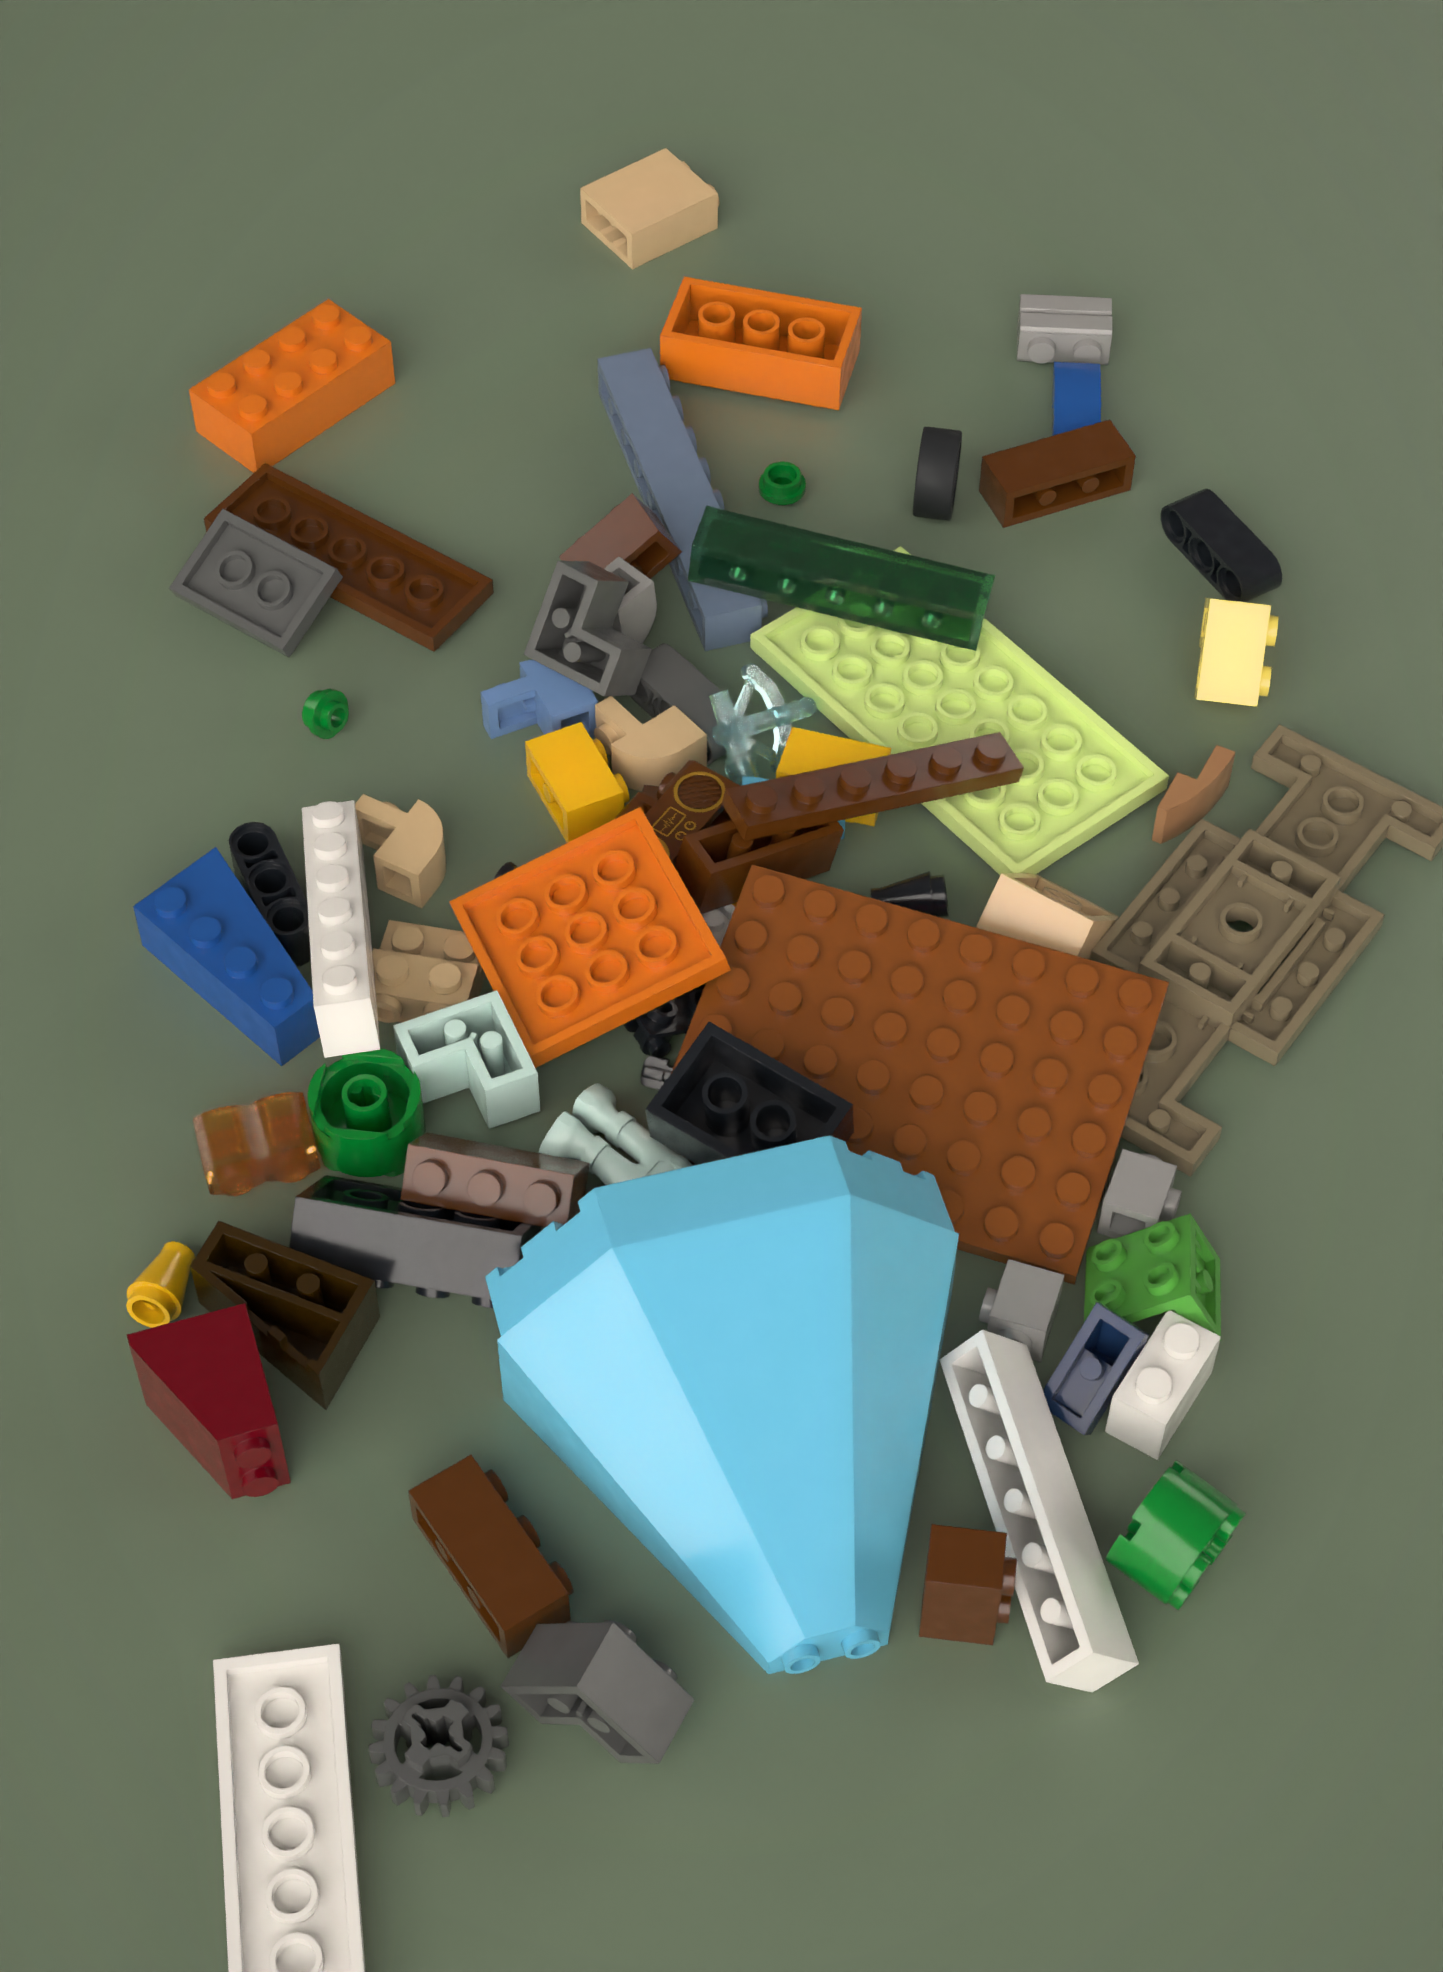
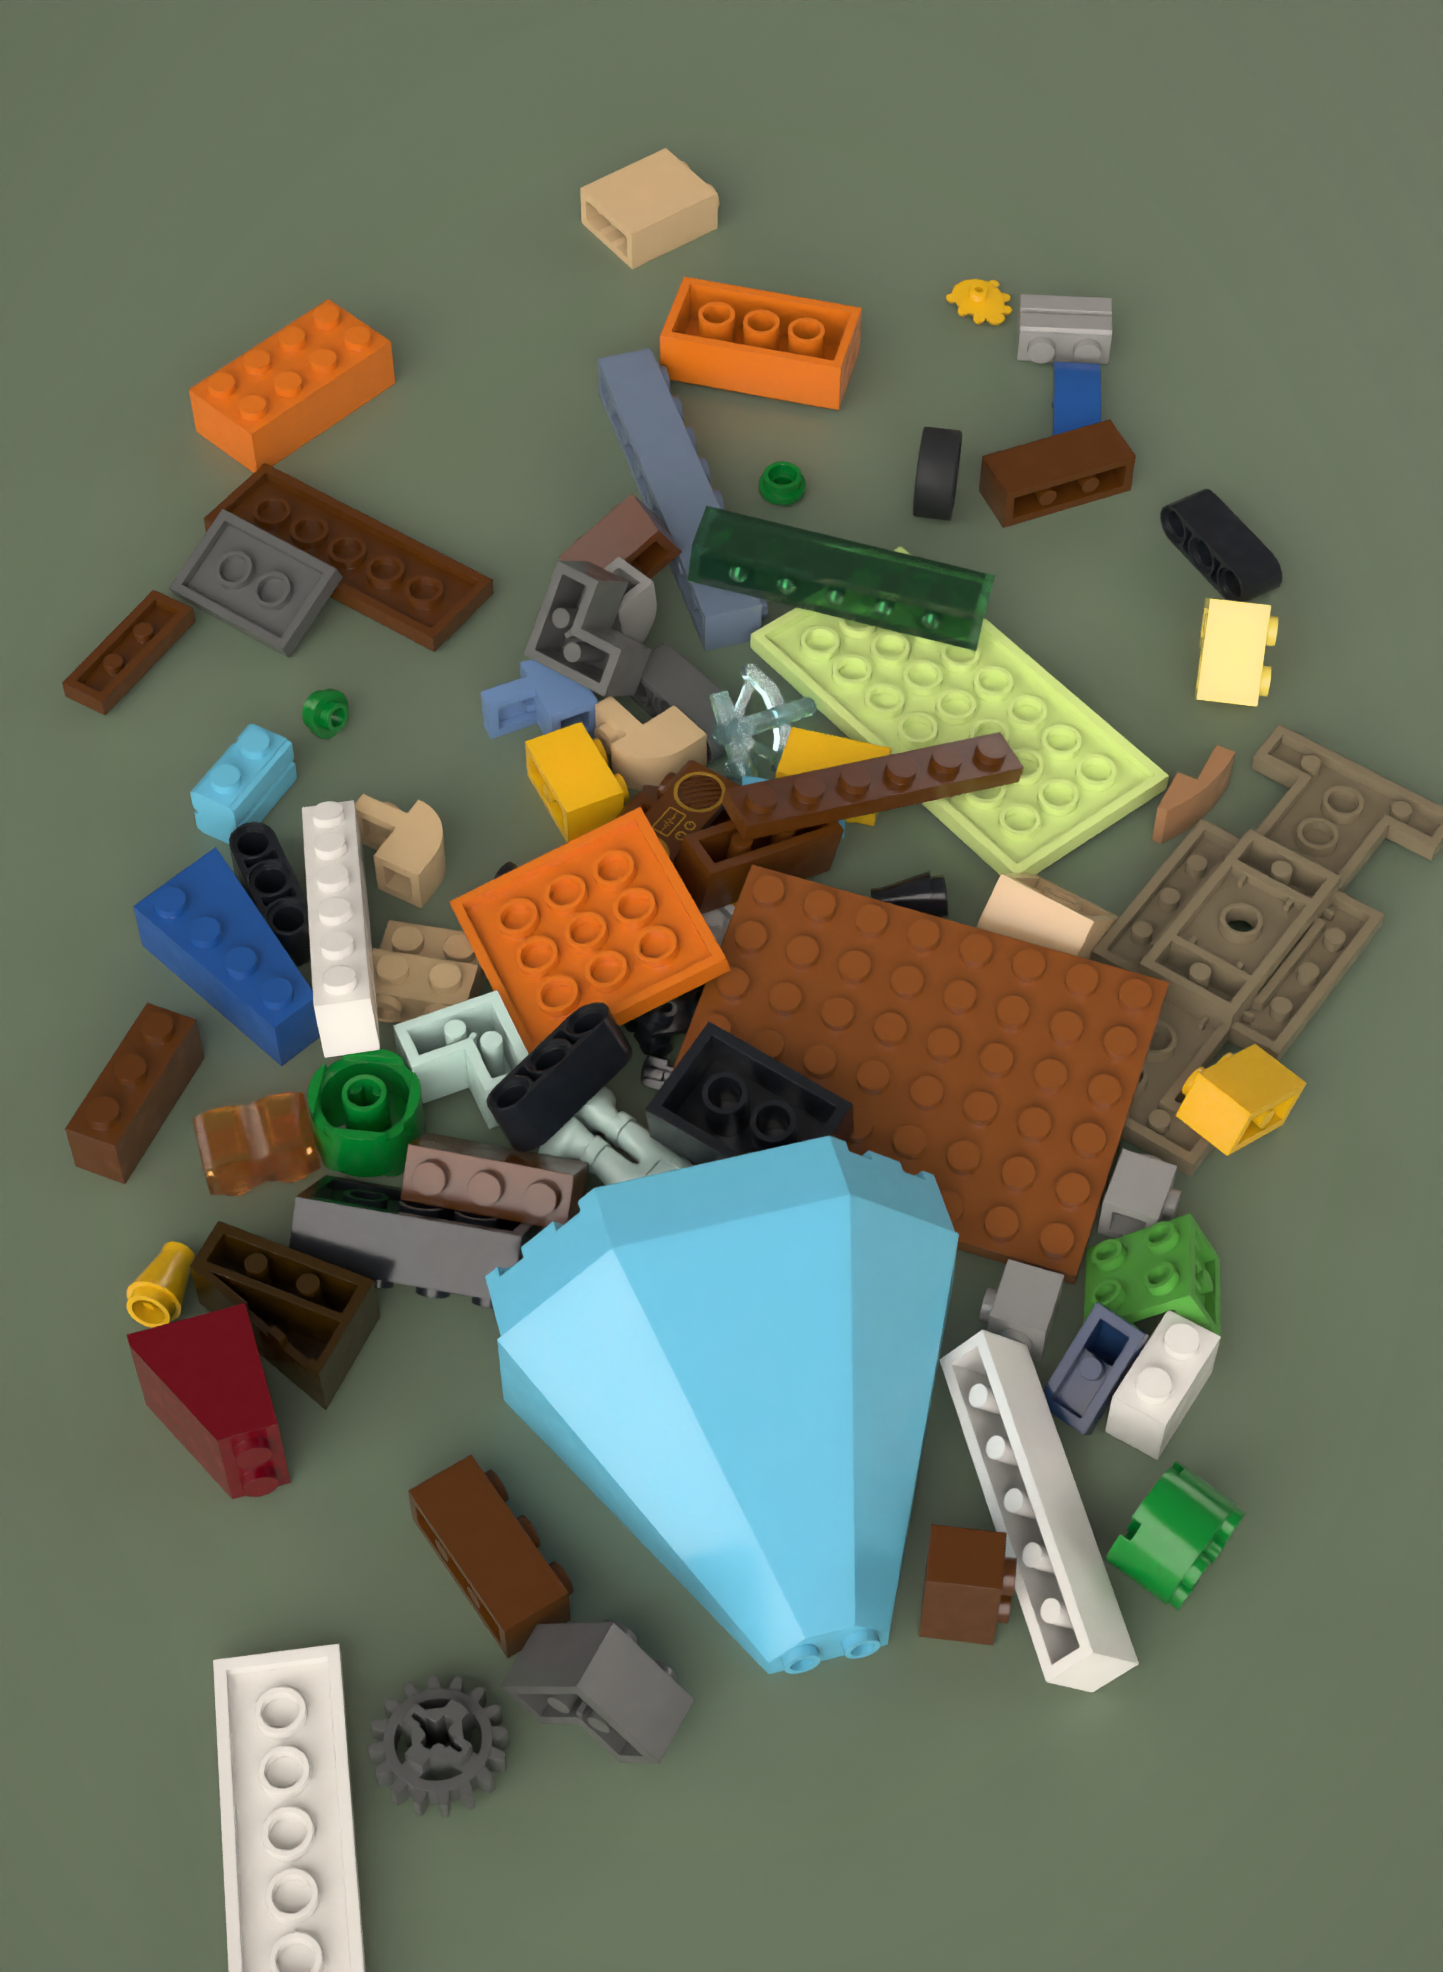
(128, 652): none -> reddish brown plate
(135, 1093): none -> reddish brown brick
(244, 782): none -> medium azure brick
(559, 1076): none -> black beam
(980, 300): none -> yellow piece
(1239, 1098): none -> yellow brick

